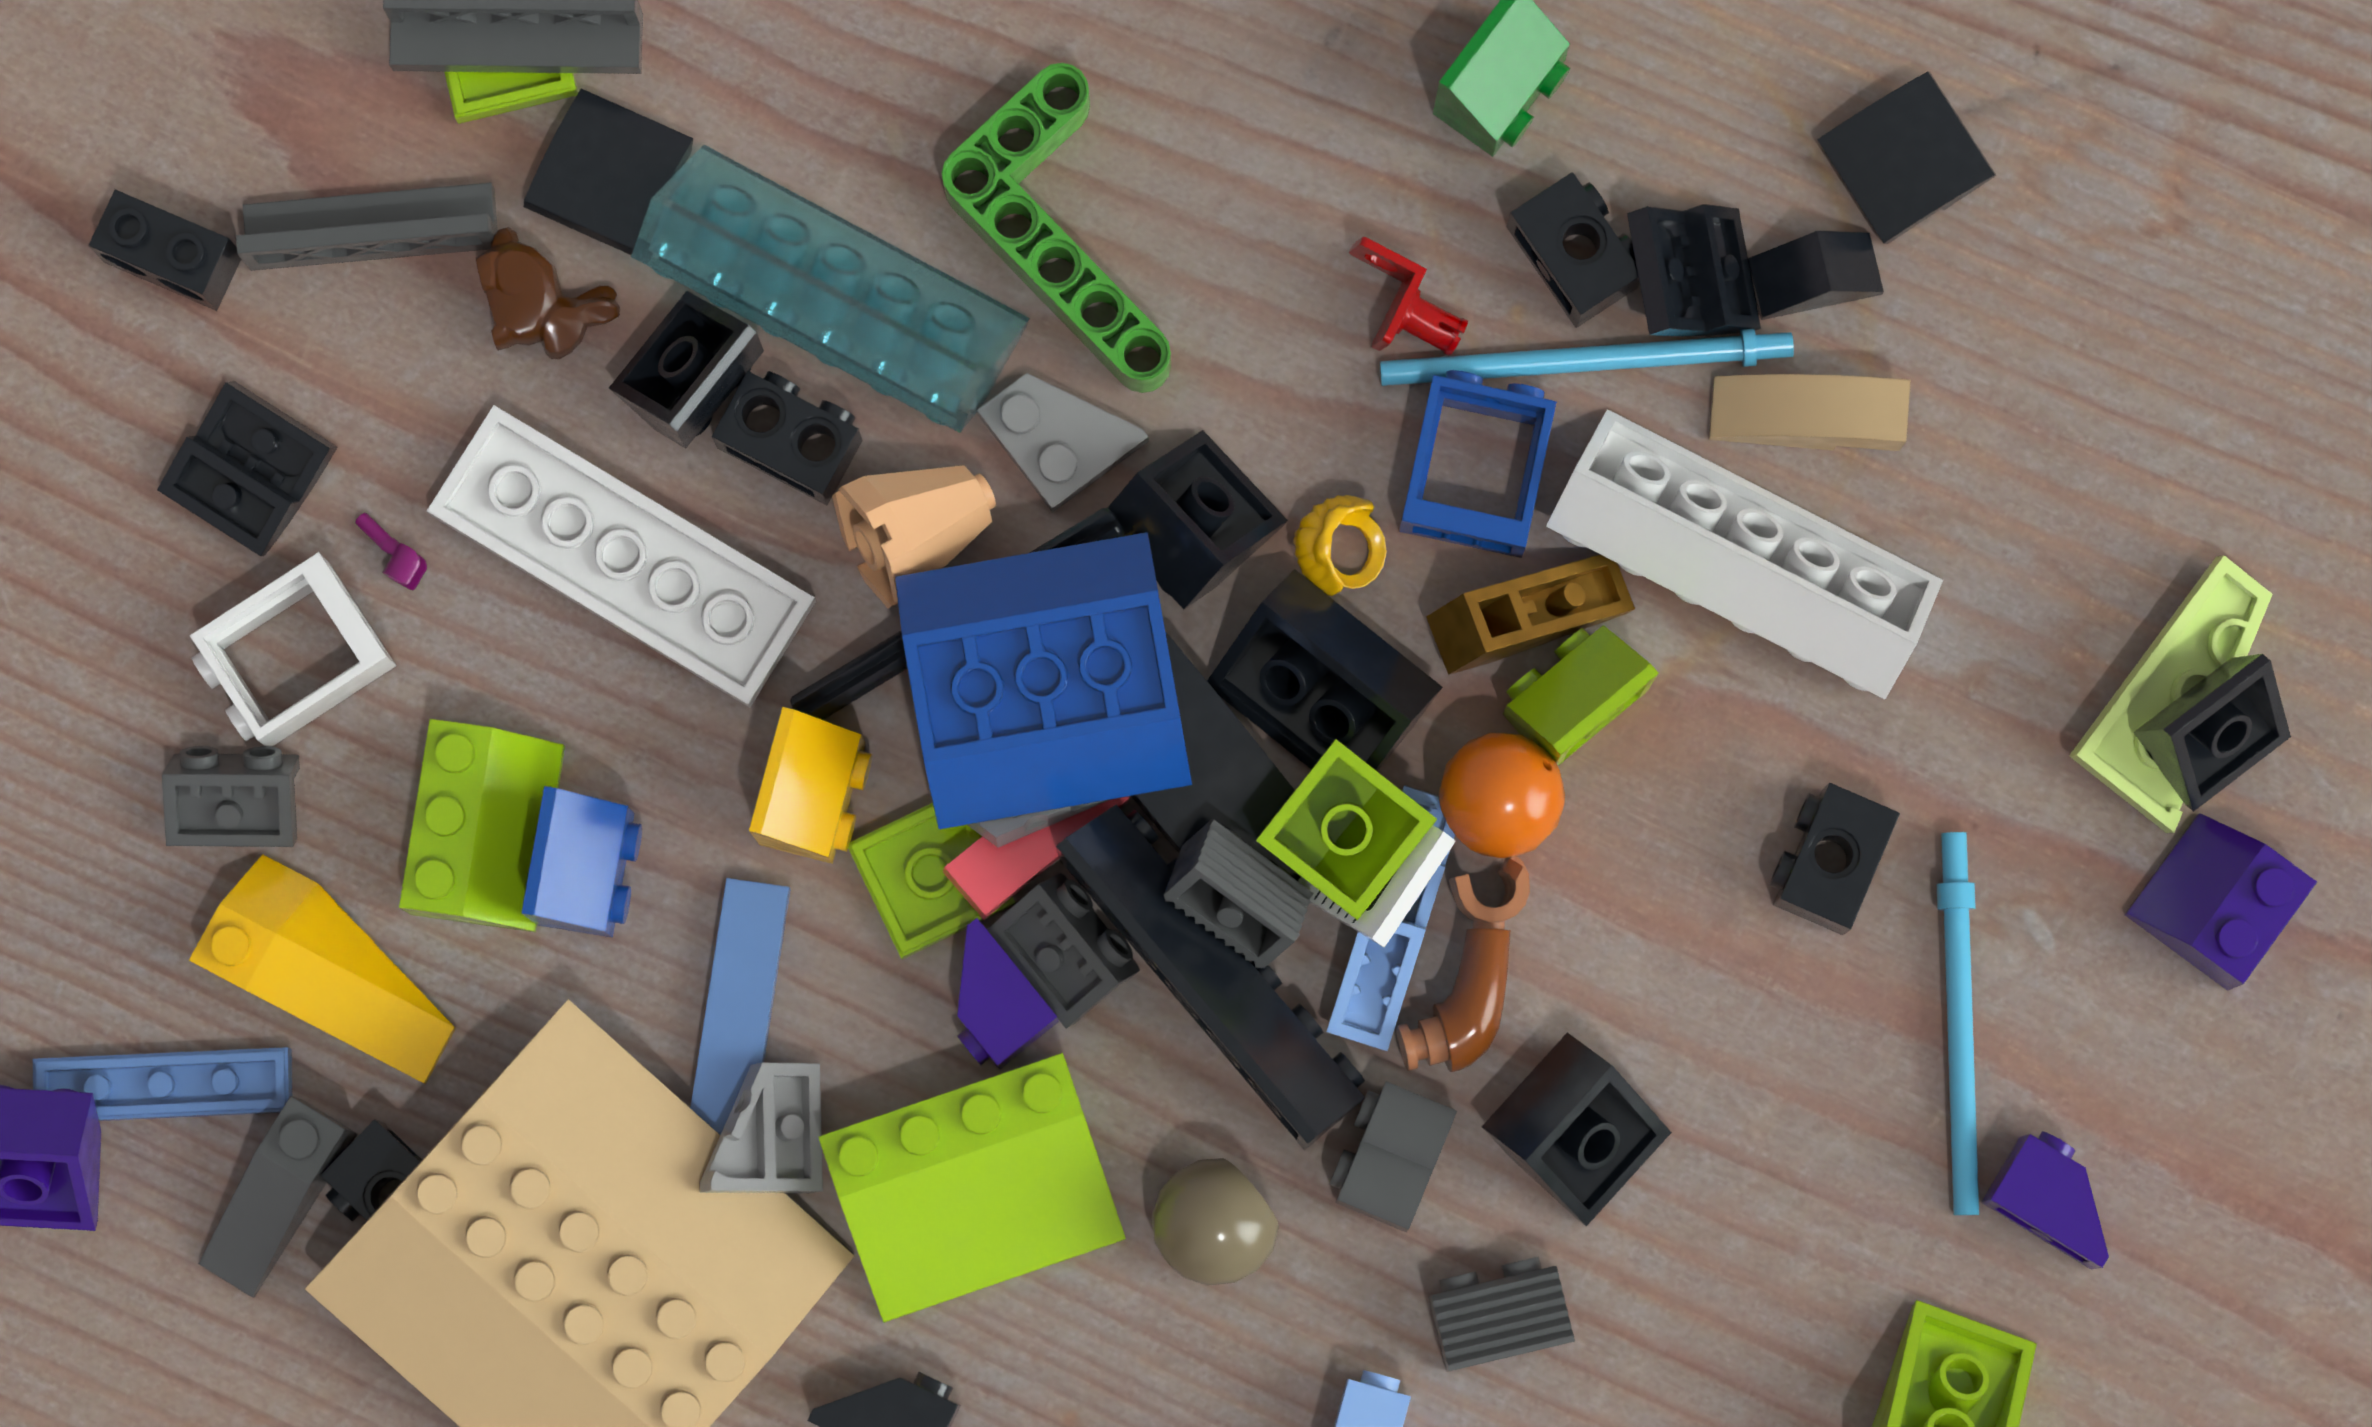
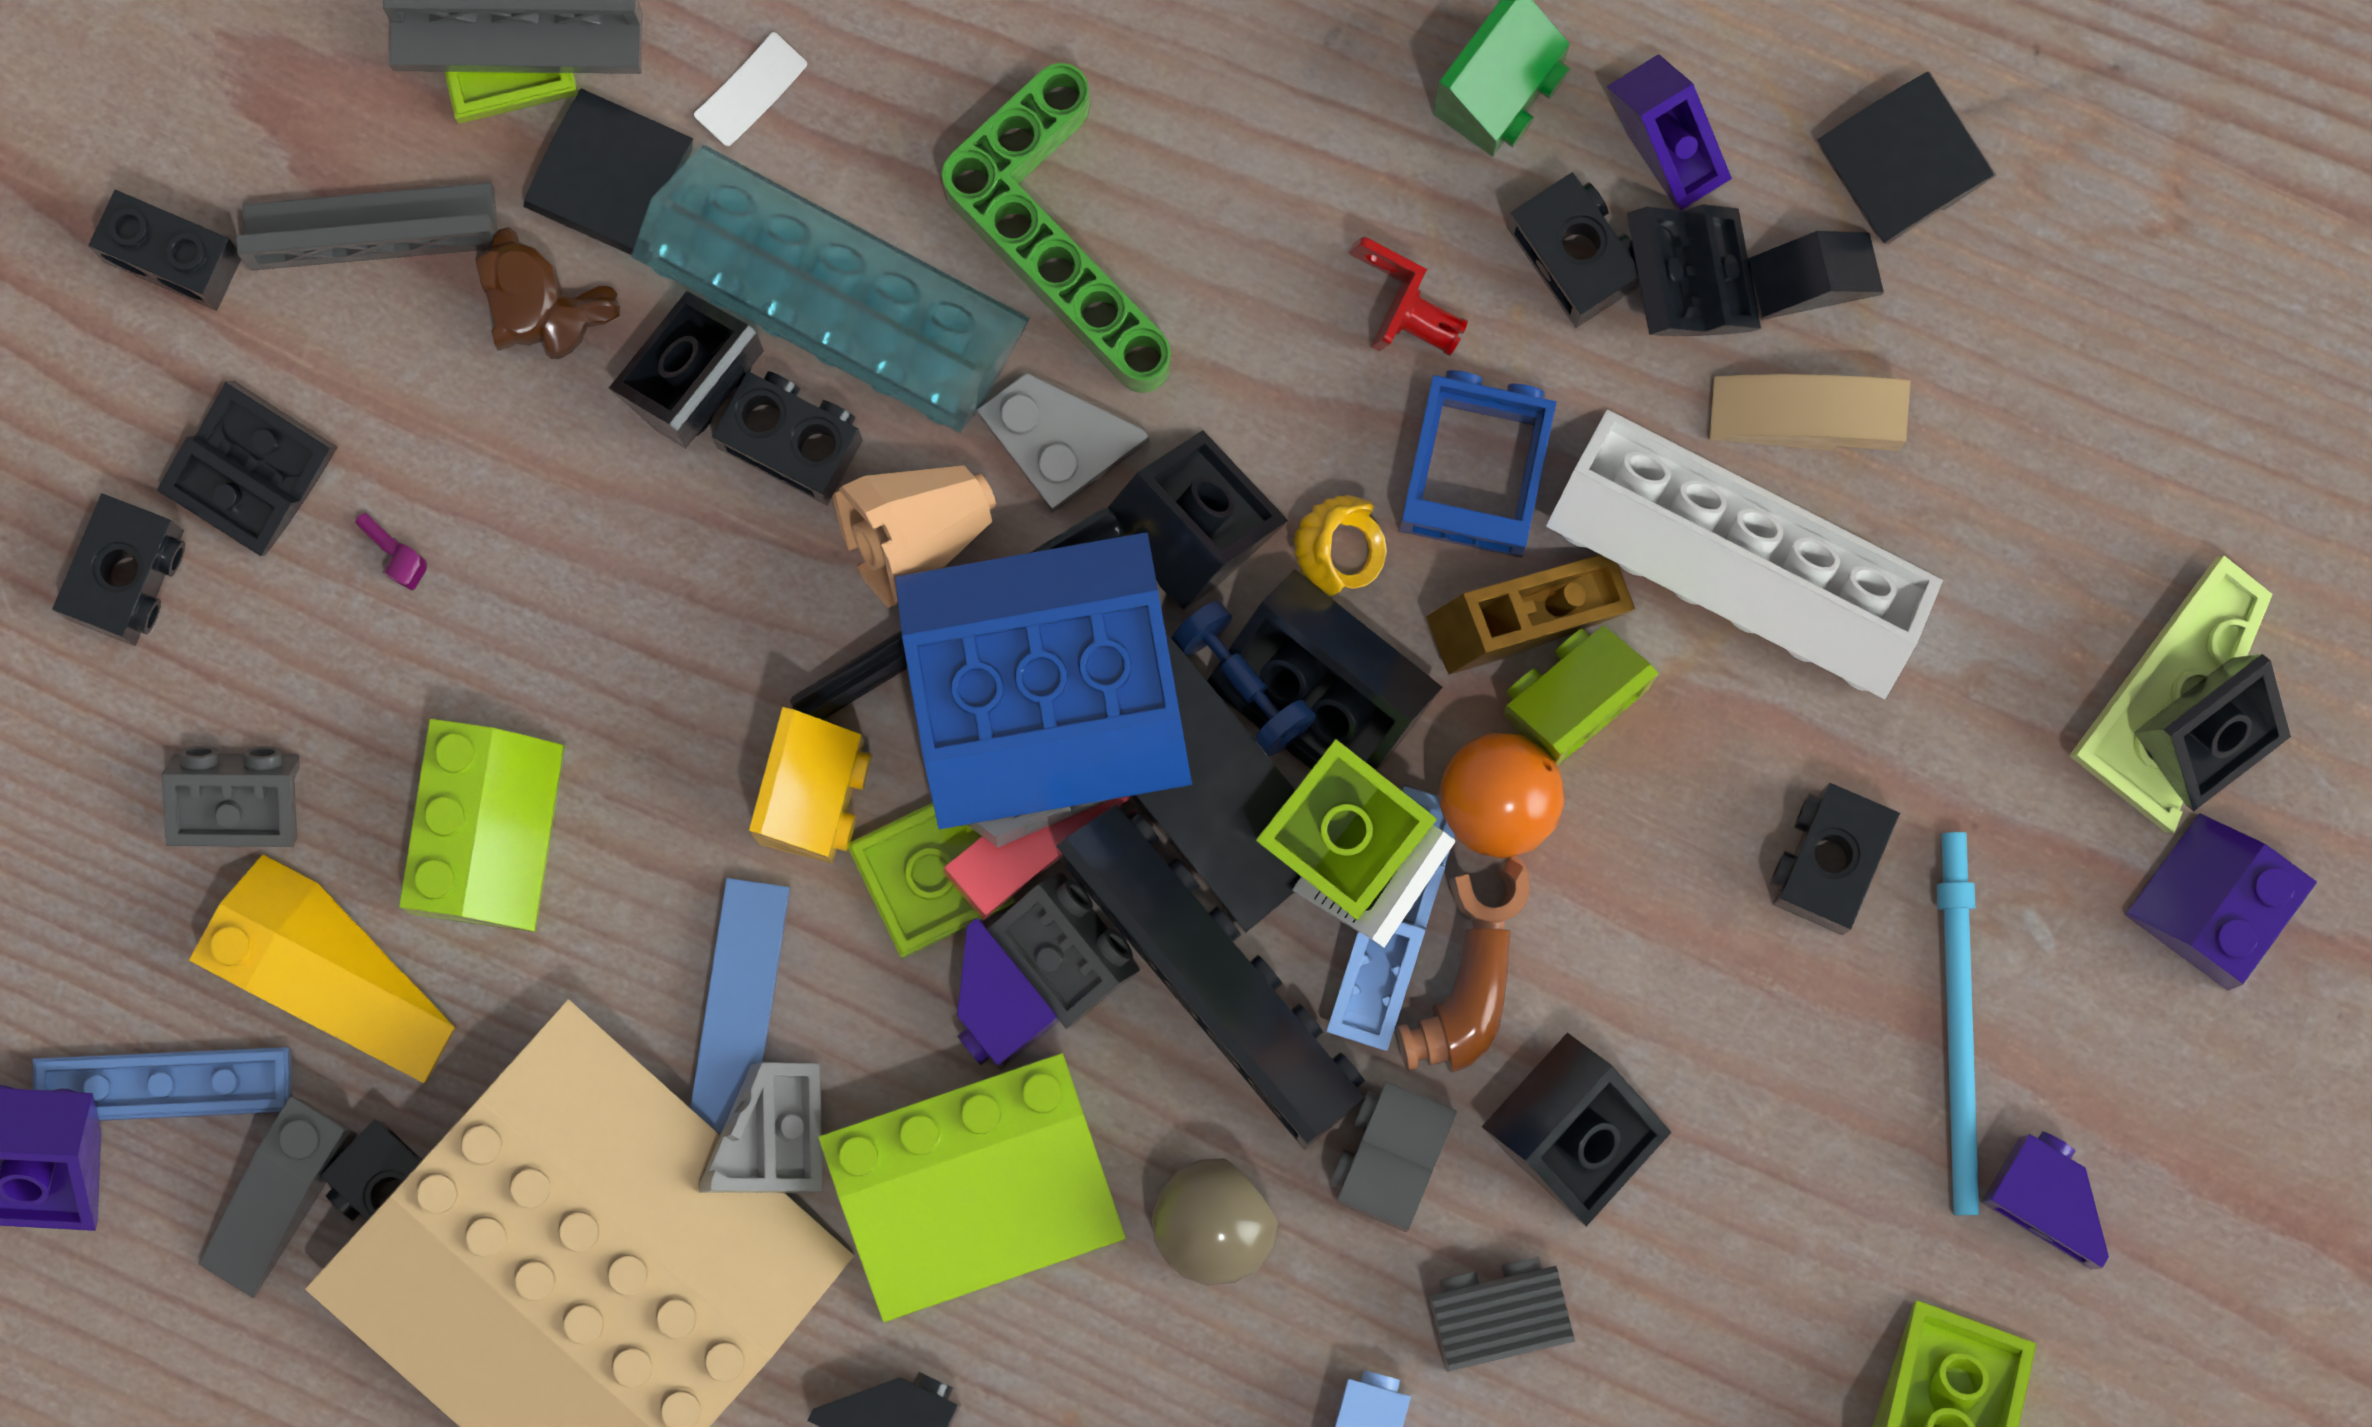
(113, 534): none -> black brick
(216, 667): white window -> none
(581, 863): slope -> none
(621, 556): white plate -> none
(751, 90): none -> white sticker
(1202, 630): none -> dark blue wheel
(1238, 894): dark grey brick -> none
(1670, 130): none -> dark purple slope
(1743, 348): medium azure bar -> none

